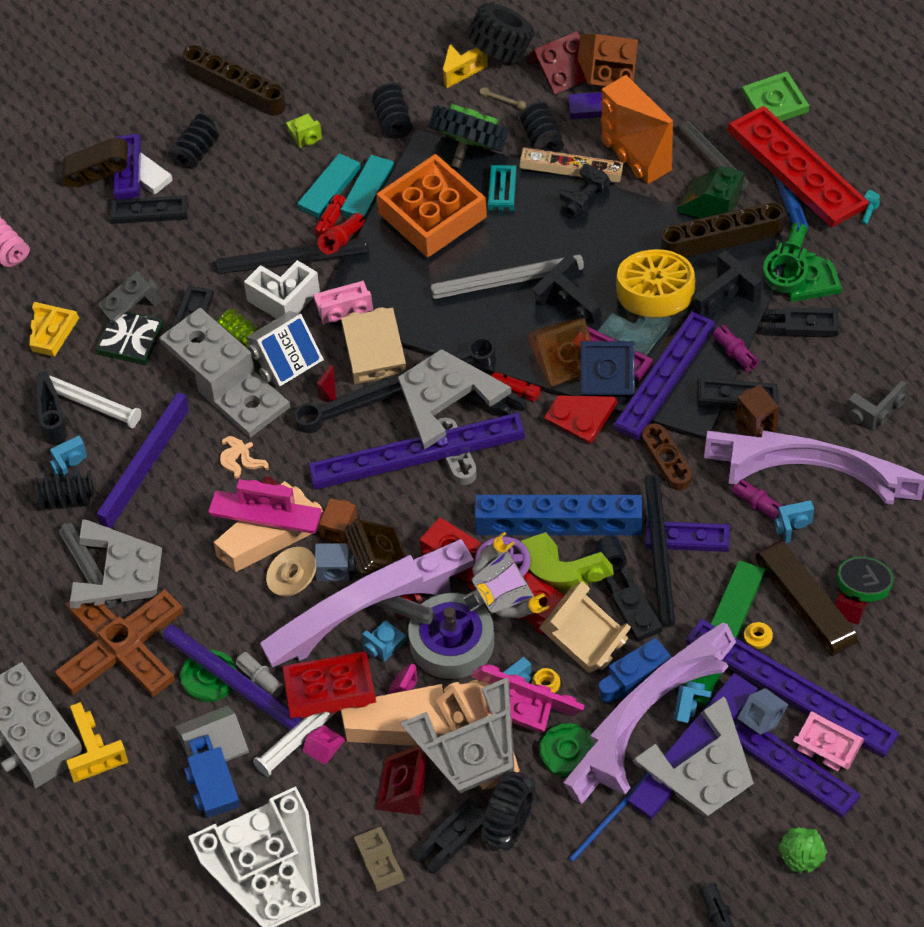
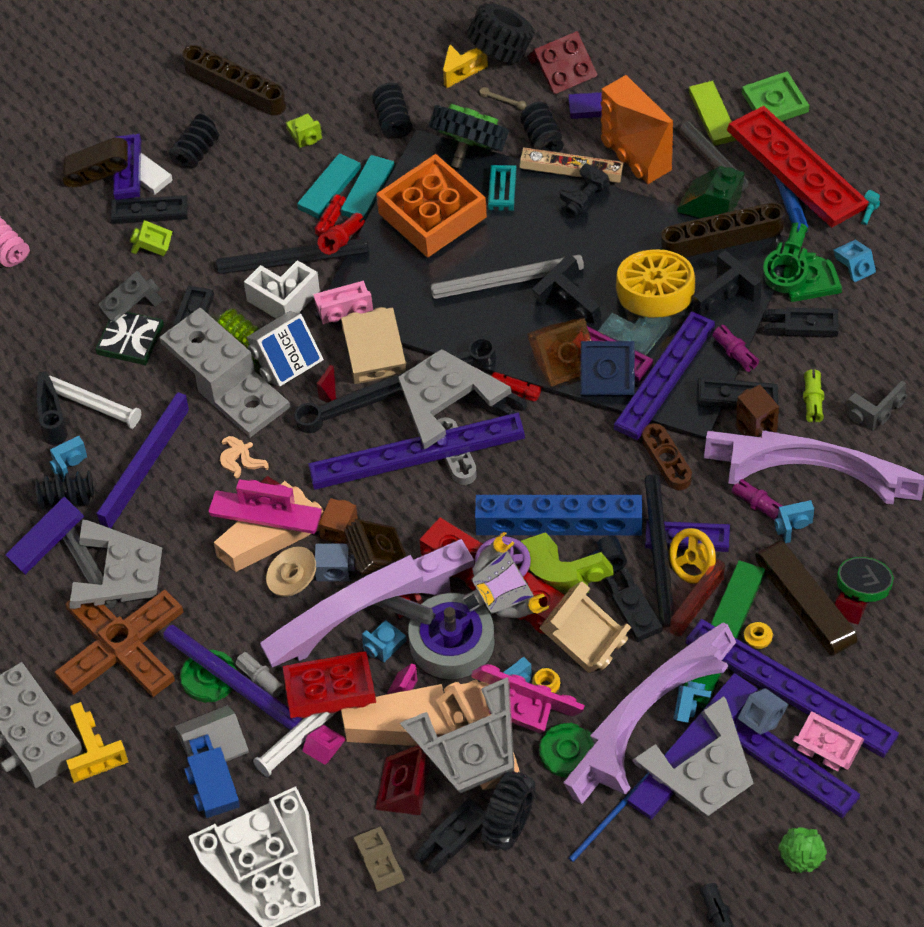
(44, 535): none -> dark purple tile
(50, 328): yellow wing -> none
(151, 238): none -> lime bracket
(581, 415): red wing -> none
(606, 58): dark orange slope -> none
(632, 670): blue brick -> none
(697, 598): none -> clear red tile
(699, 554): none -> yellow piece
(712, 112): none -> lime tile
(813, 396): none -> lime pin
(857, 259): none -> dark azure bracket

